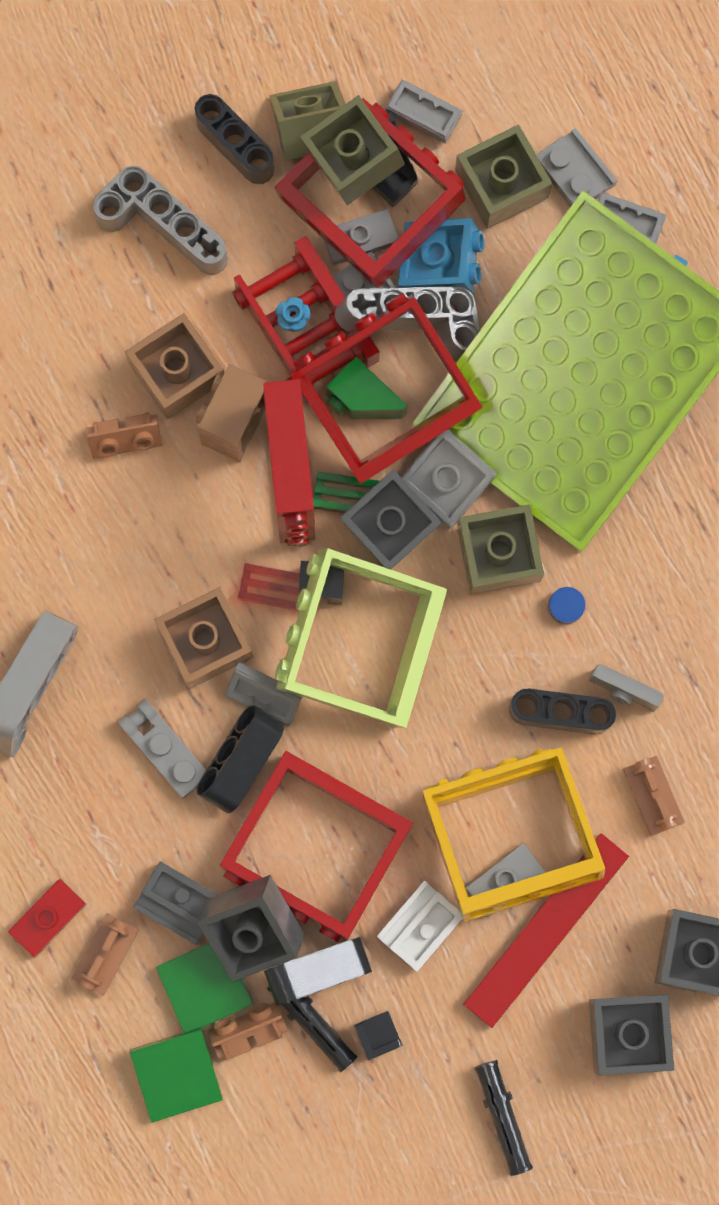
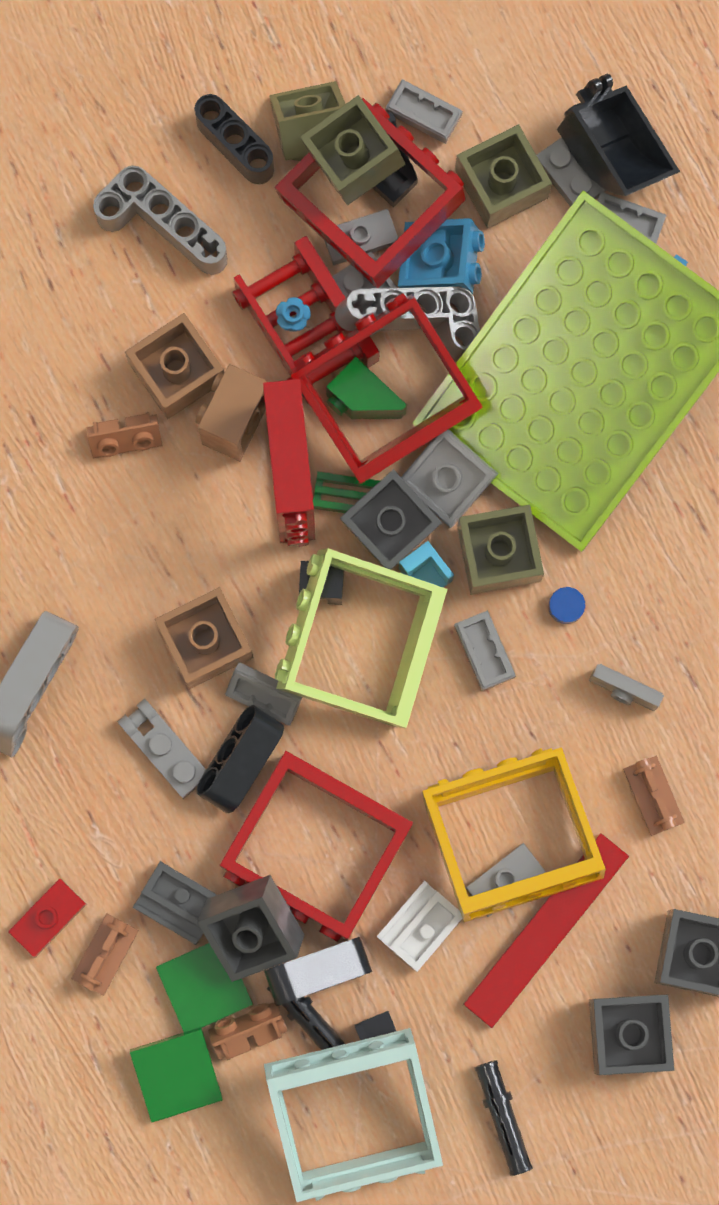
(272, 573): clear red tile -> none
(341, 1061): none -> light aqua window
(427, 566): none -> medium azure panel
(484, 650): none -> light grey plate
(579, 707): black beam -> none
(614, 139): none -> black piece

